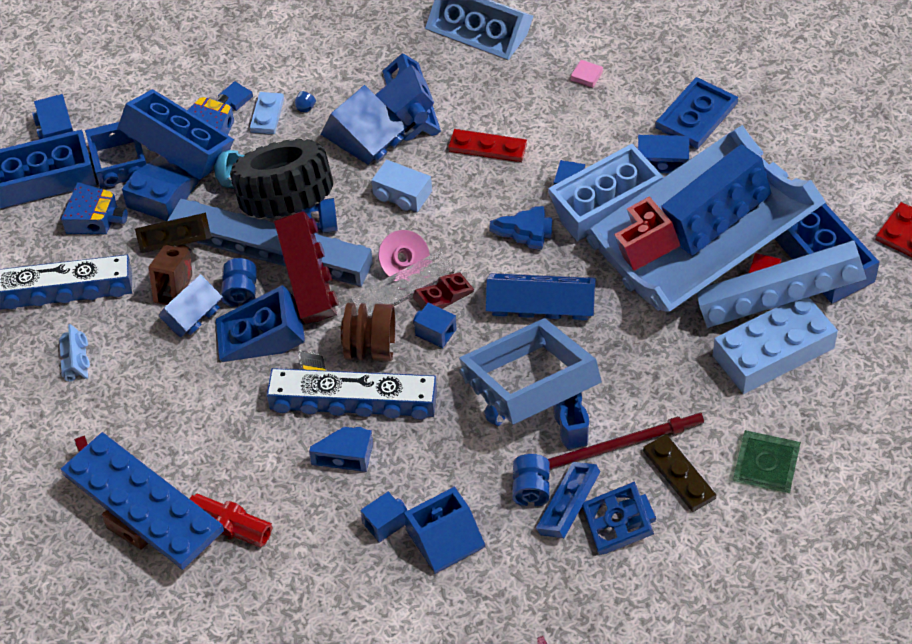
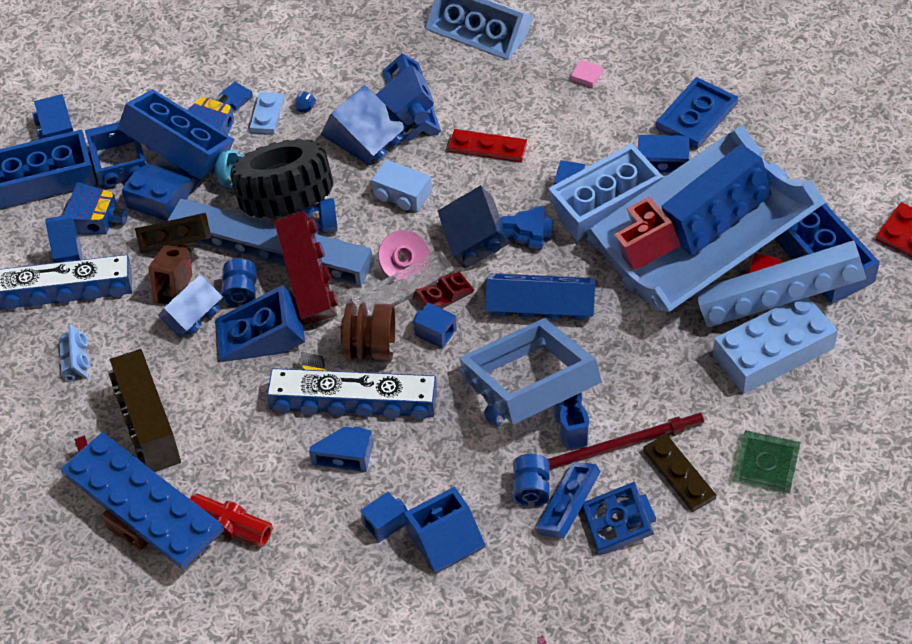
(63, 239): none -> blue slope
(143, 411): none -> dark brown brick
(473, 227): none -> dark blue brick

